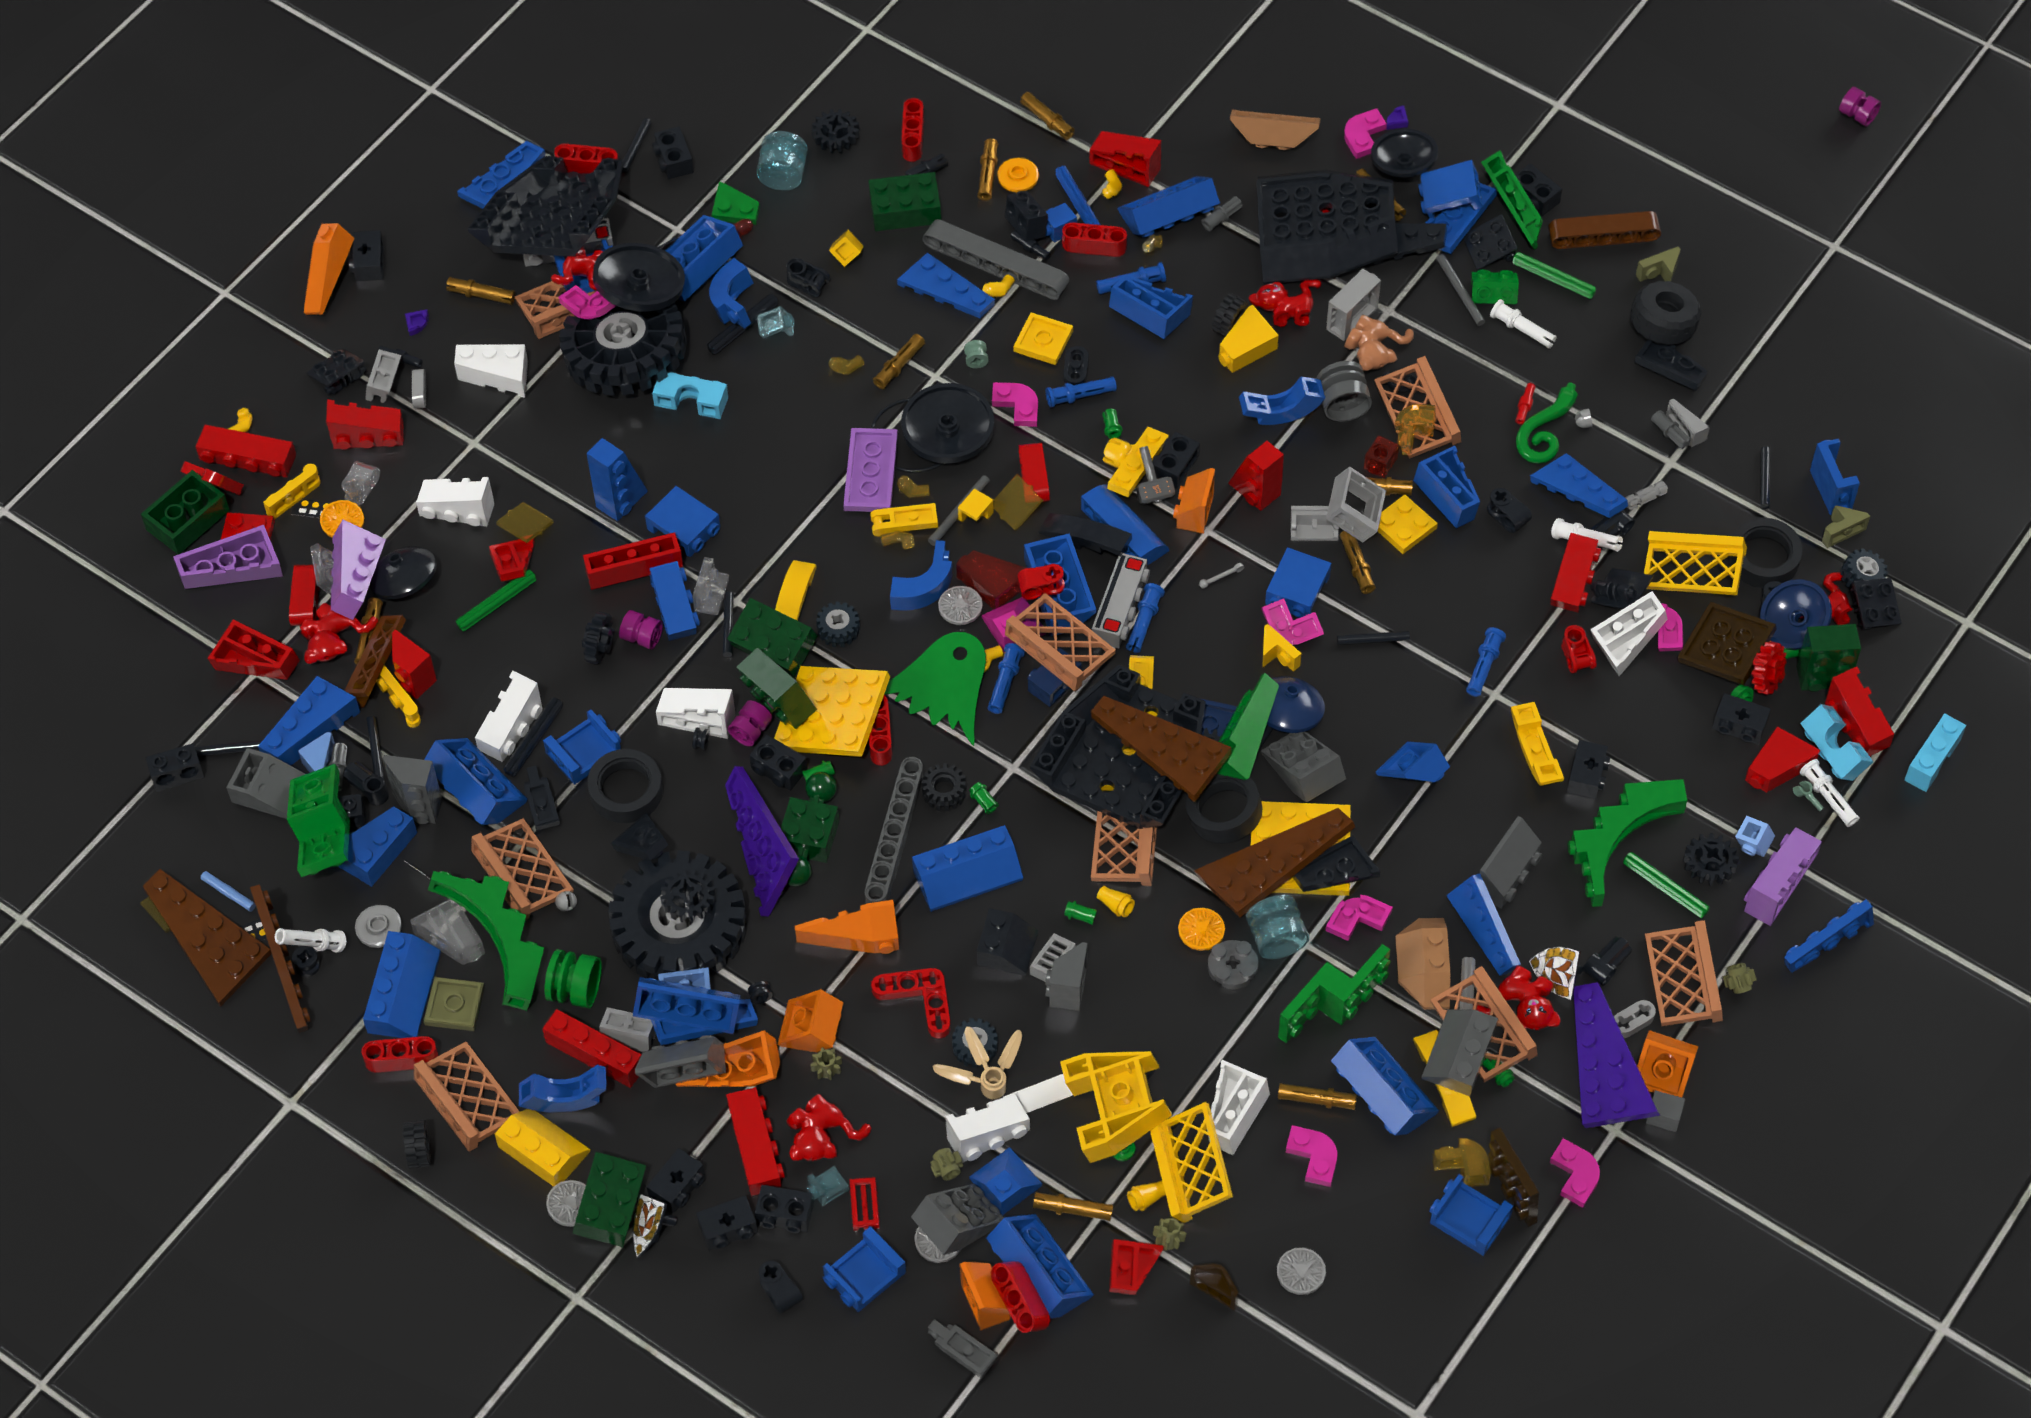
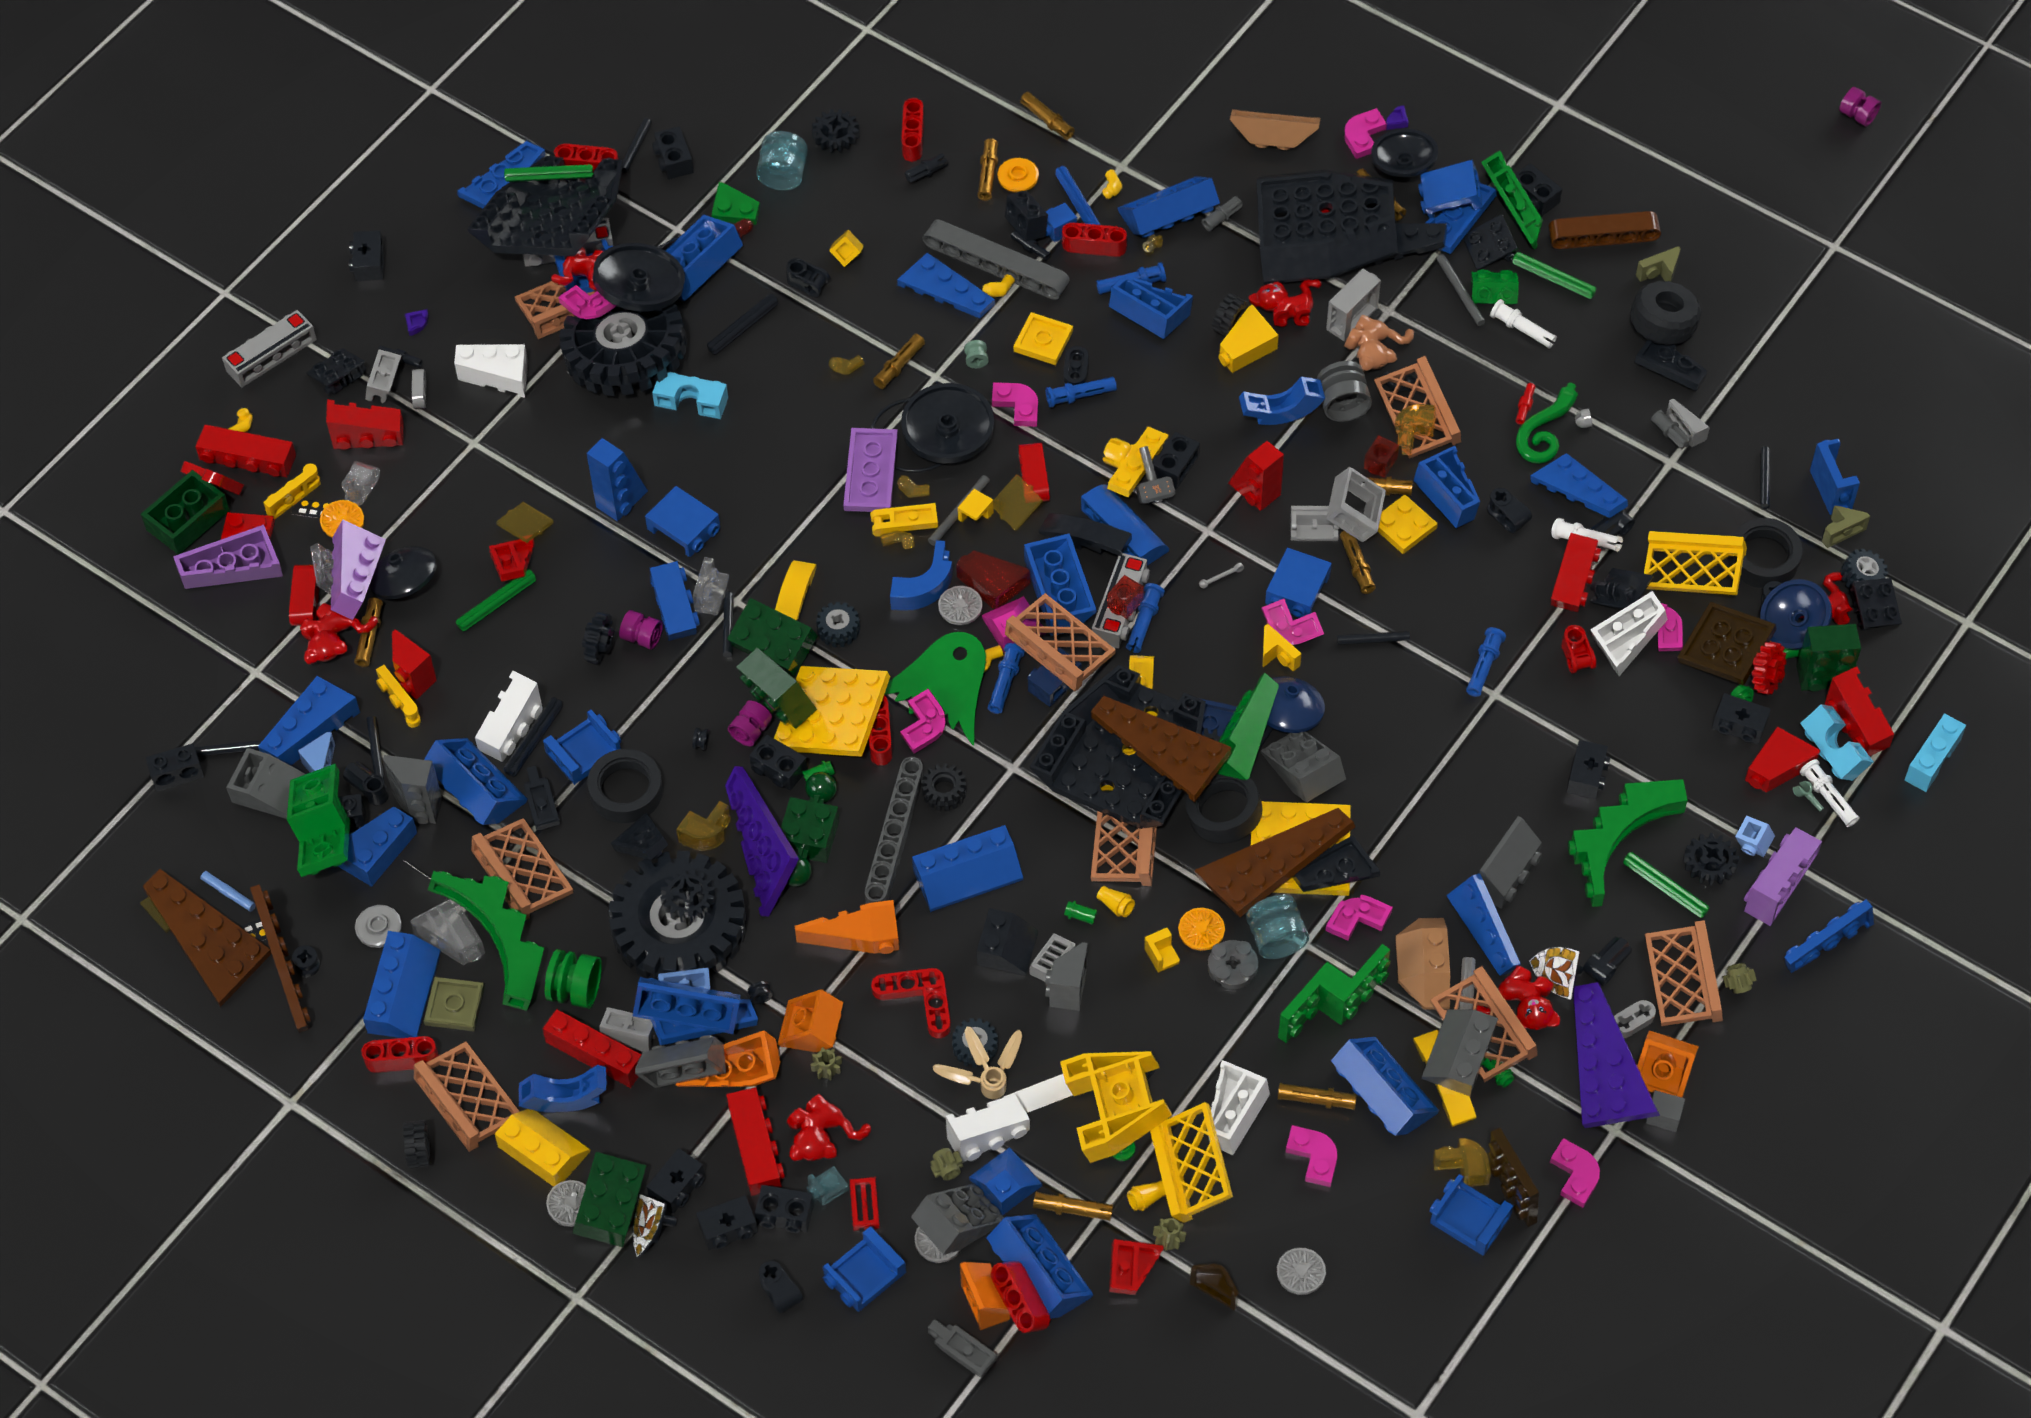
(252, 653): red wedge -> none
(269, 348): none -> light grey brick
(319, 940): white pin -> none
(326, 263): orange wedge -> none
(339, 758): dark grey axle -> none
(373, 658): reddish brown fence -> none
(456, 501): white wedge -> none
(471, 289): pearl gold pin -> none
(548, 173): none -> green axle
(562, 901): light grey hinge -> none
(630, 560): red brick -> none
(697, 708): white wedge -> none
(704, 833): none -> clear yellow brick
(724, 290): blue arch -> none
(774, 322): clear light blue bracket -> none
(904, 201): dark green brick -> none
(930, 722): none -> dark pink plate
(982, 796): green pin -> none
(1038, 581): red piece -> none
(1112, 426): green pin -> none
(1127, 589): none -> clear red brick
(1128, 155): red wedge -> none
(1160, 950): none -> yellow panel
(1195, 501): orange slope -> none
(1416, 762): blue slope -> none
(1534, 744): yellow slope -> none
(1646, 494): light grey axle -> none

